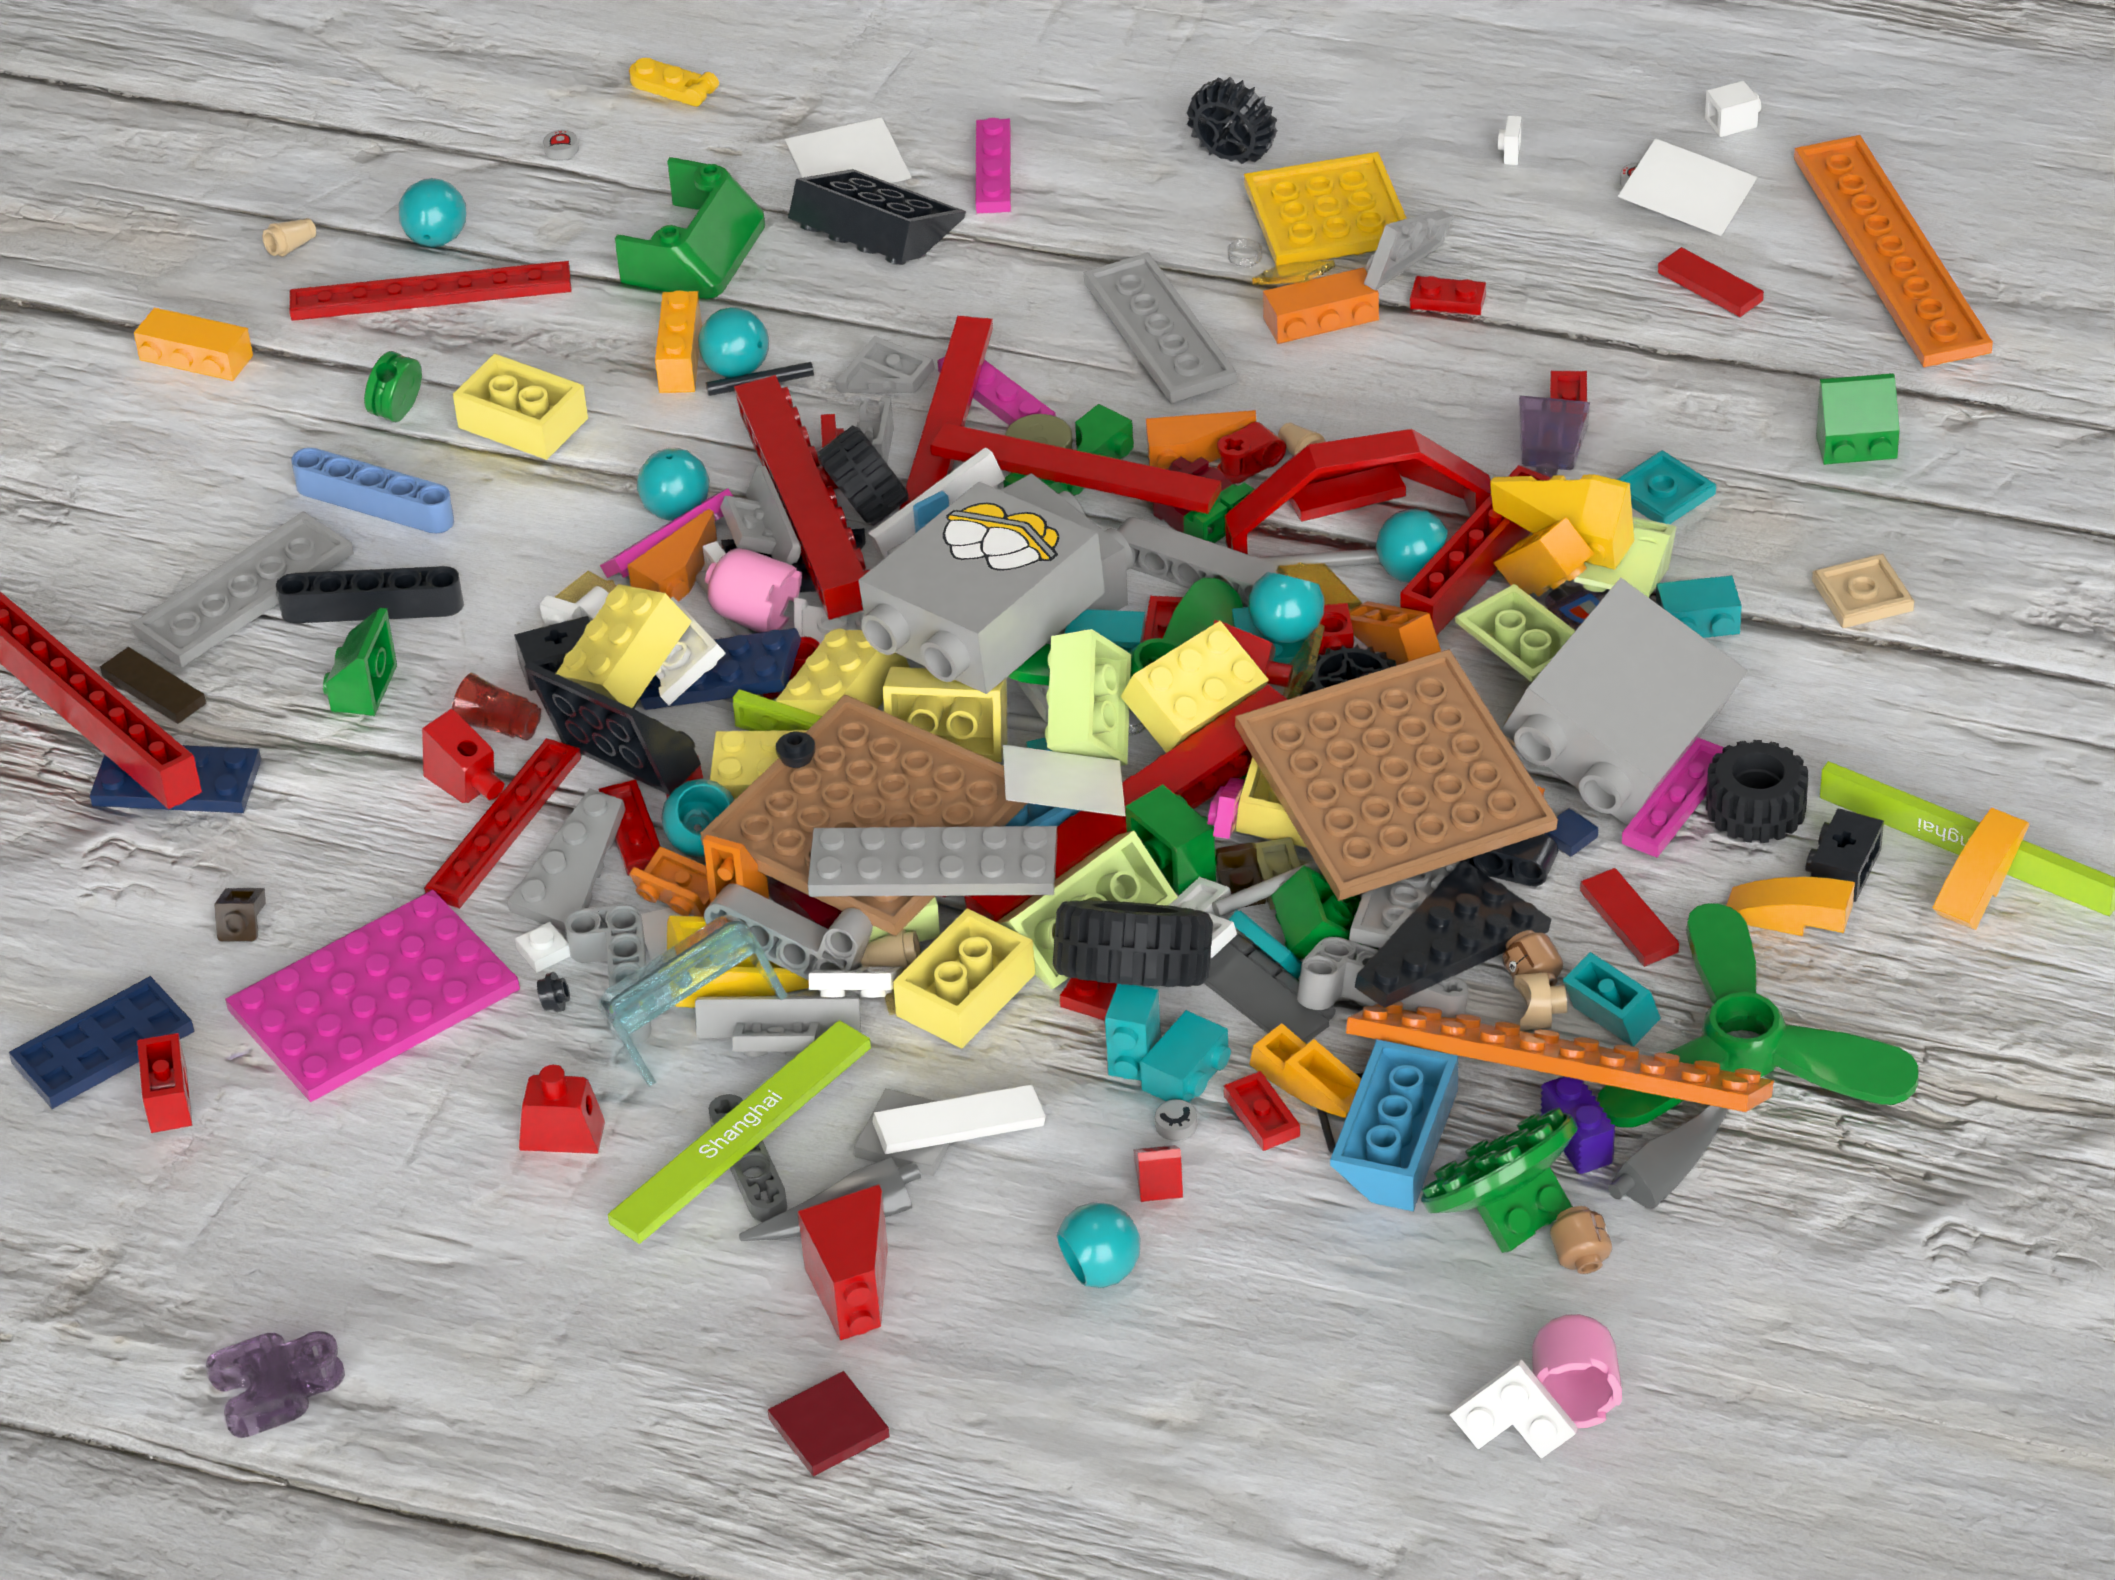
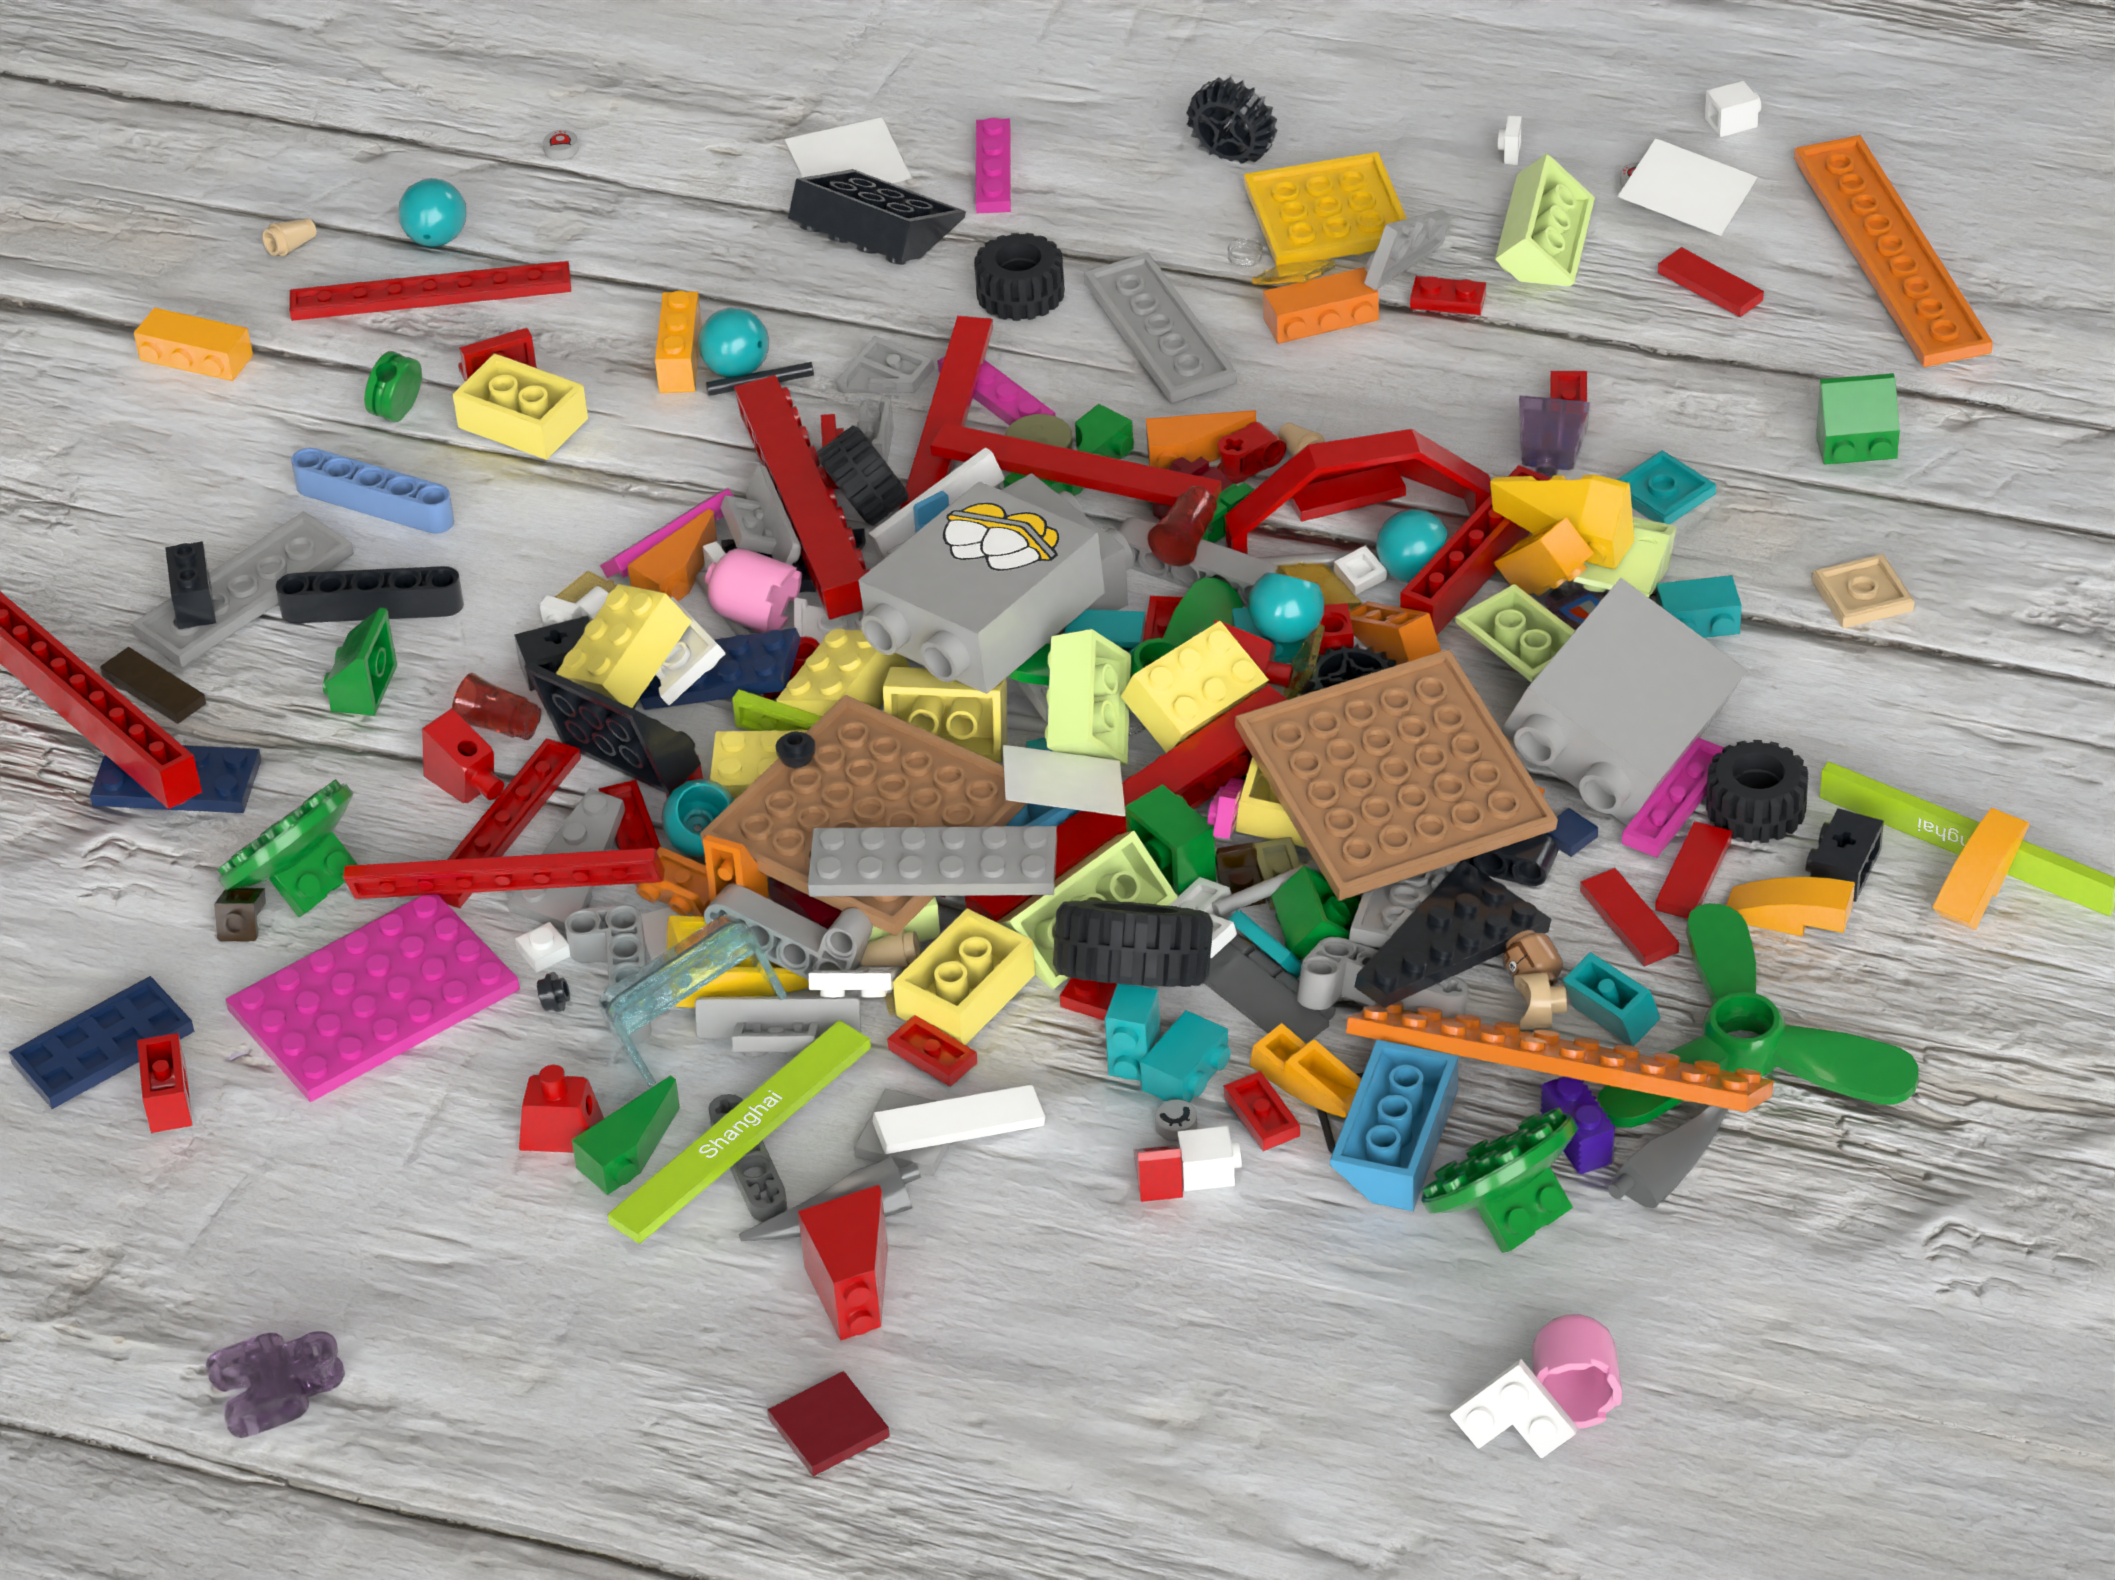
(190, 585): none -> black brick
(297, 852): none -> green bracket
(504, 873): none -> red tile
(512, 345): none -> red bracket
(625, 1140): none -> green slope
(672, 81): yellow plate -> none
(672, 483): teal helmet -> none
(711, 246): green windscreen -> none
(932, 1050): none -> red plate
(1019, 276): none -> black tyre
(1099, 1244): teal helmet -> none
(1180, 531): none -> clear red plant
(1208, 1158): none -> white brick
(1360, 570): none -> white plate
(1545, 225): none -> yellowish green slope
(1581, 1239): medium nougat head -> none
(1693, 869): none -> red tile

